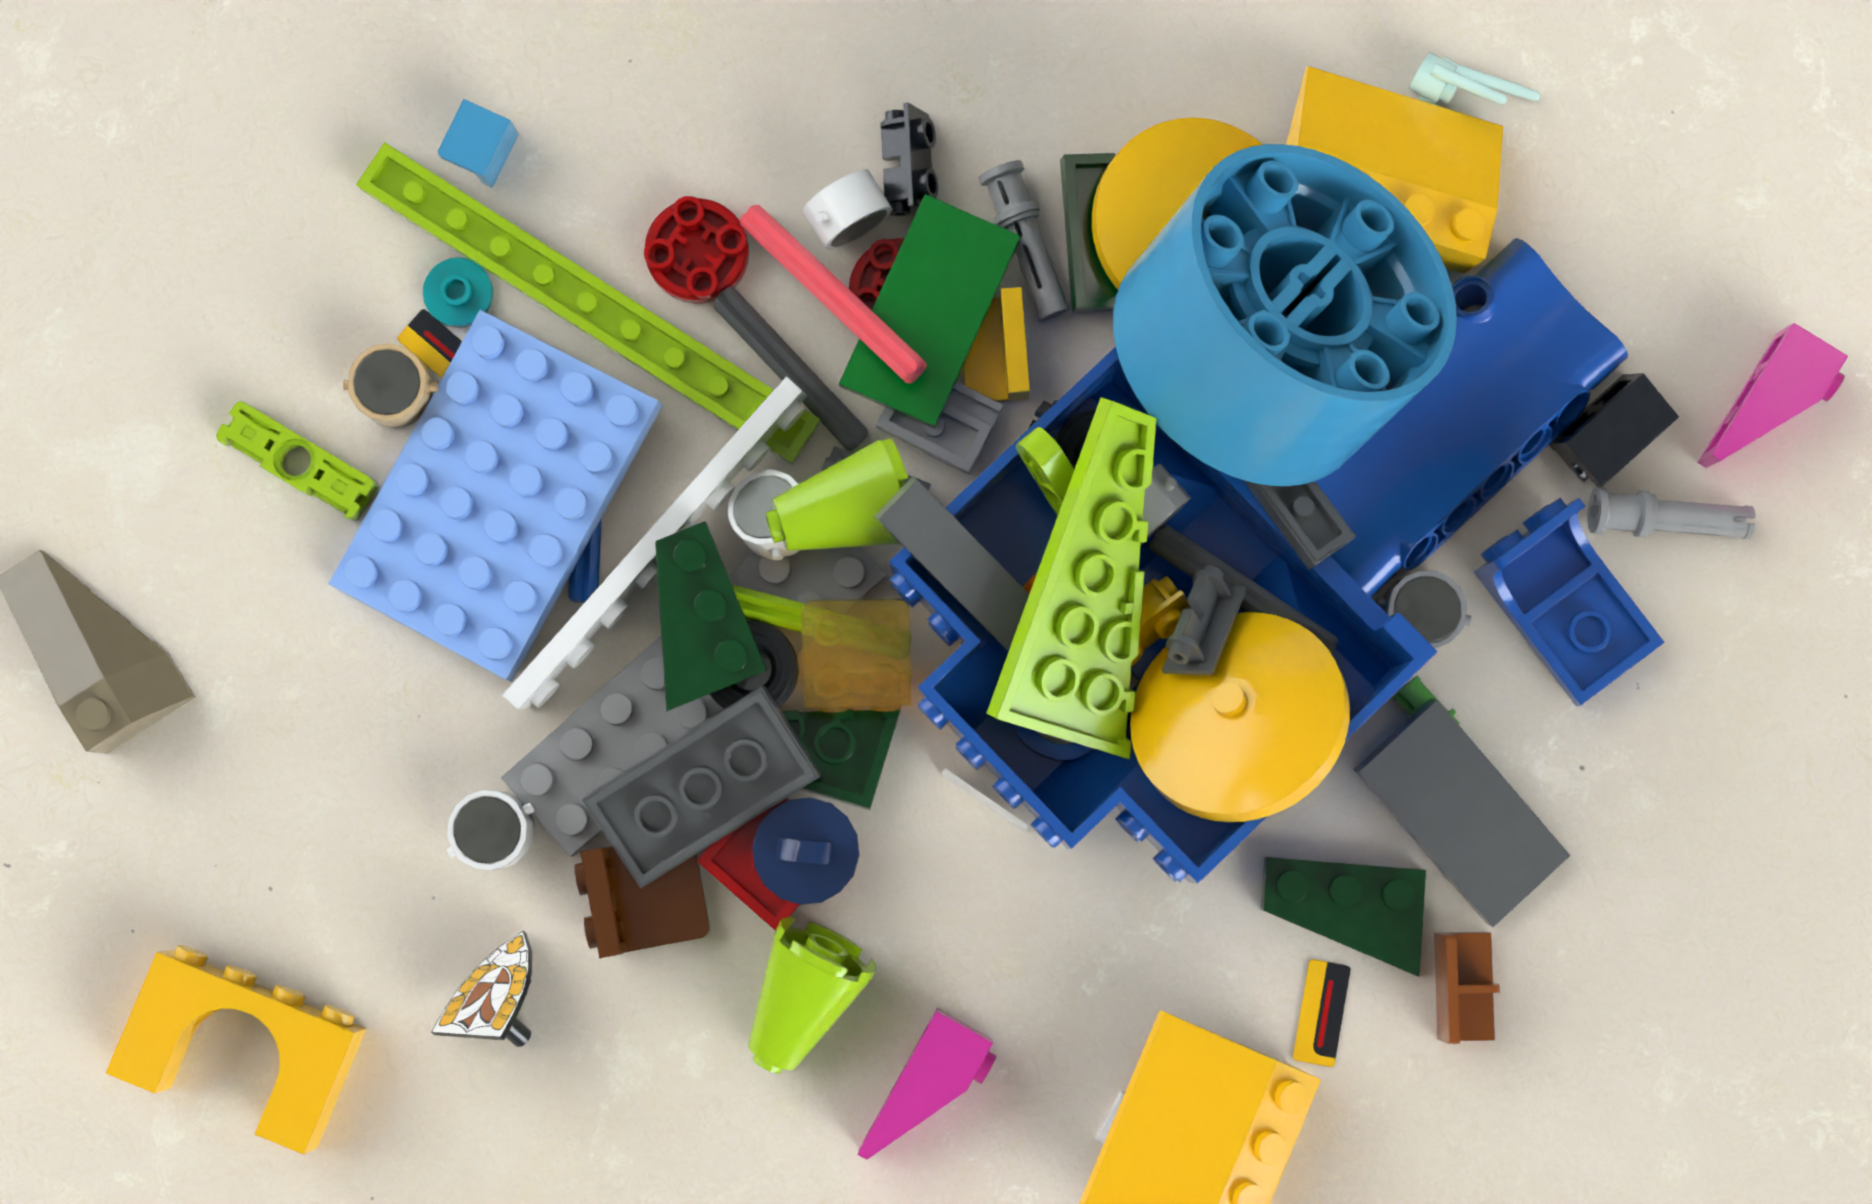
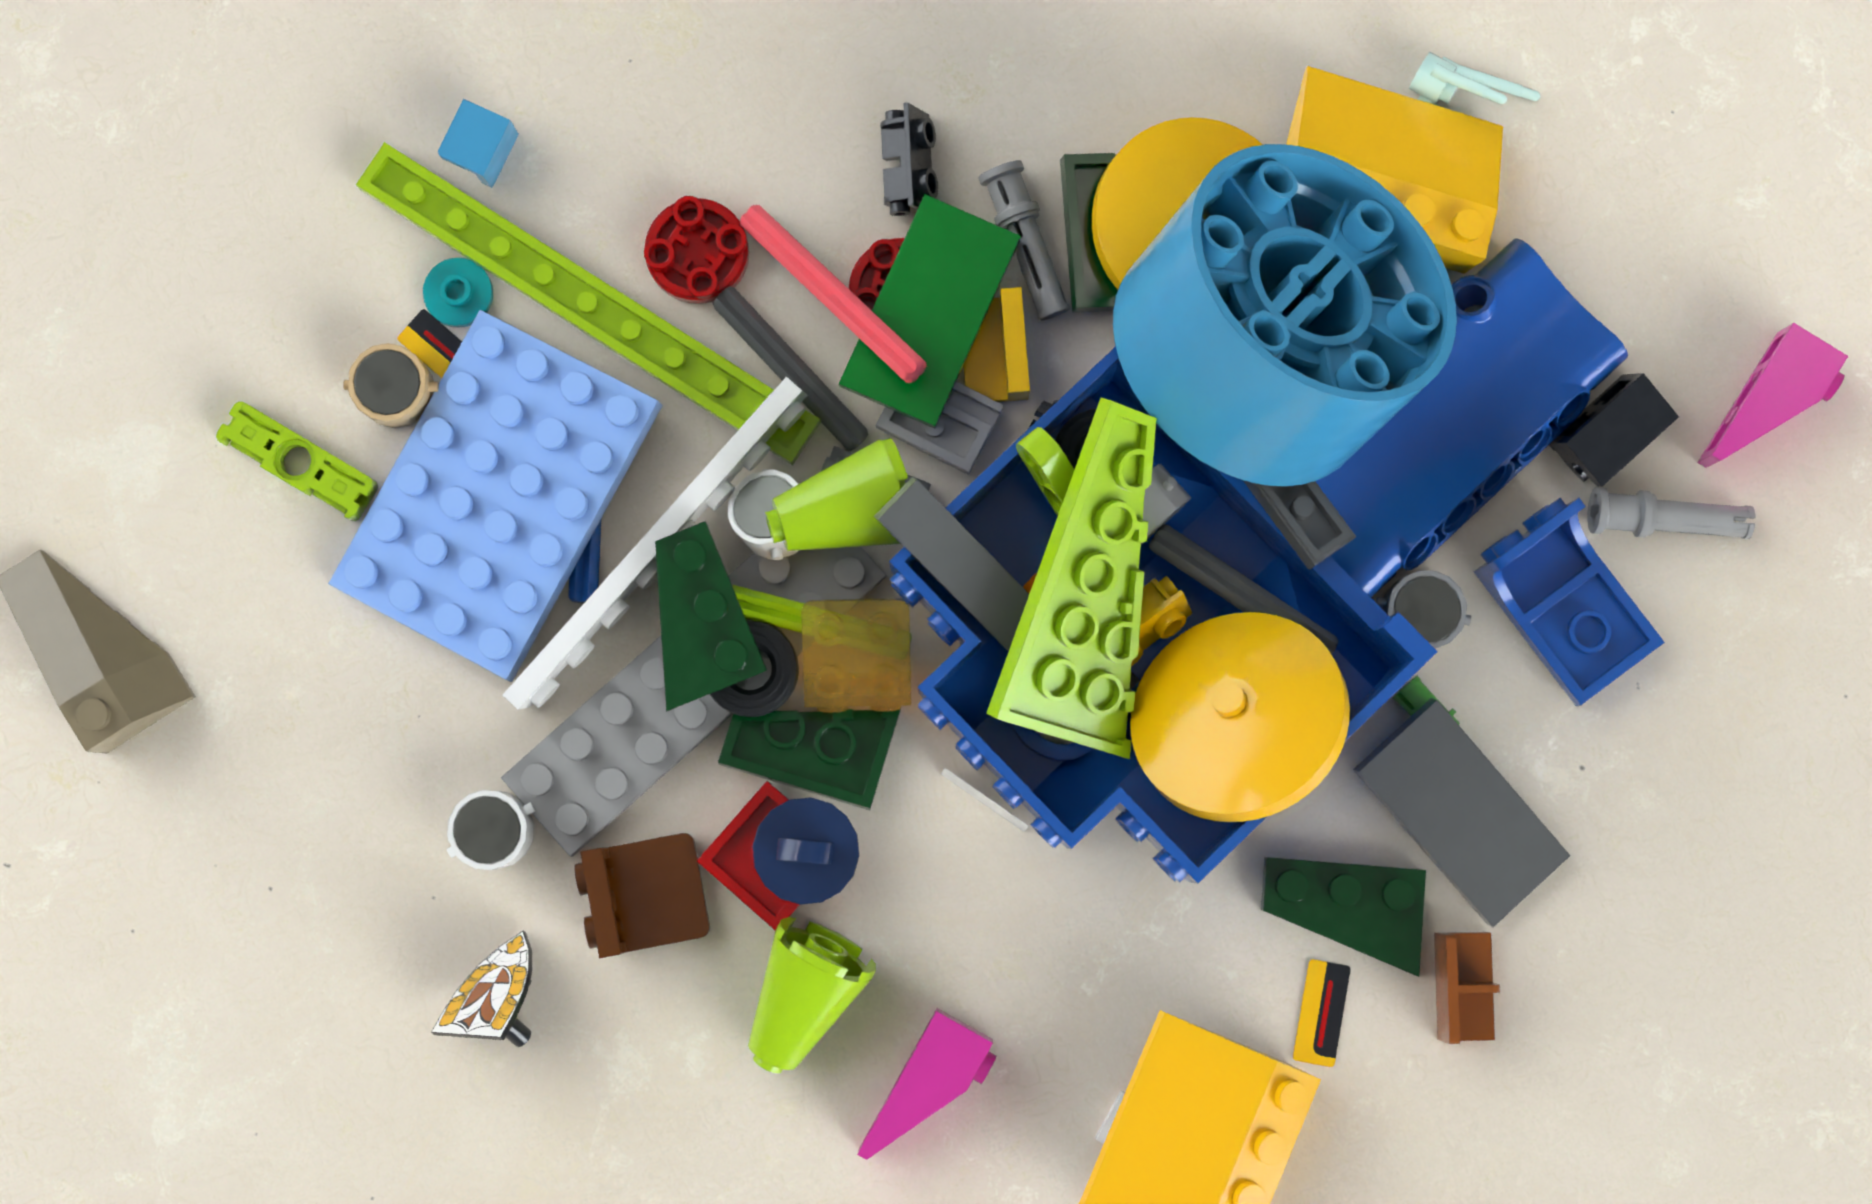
(311, 1043): yellow arch -> none
(701, 786): dark grey tile -> none
(847, 209): white piece -> none
(1203, 625): dark grey hinge -> none

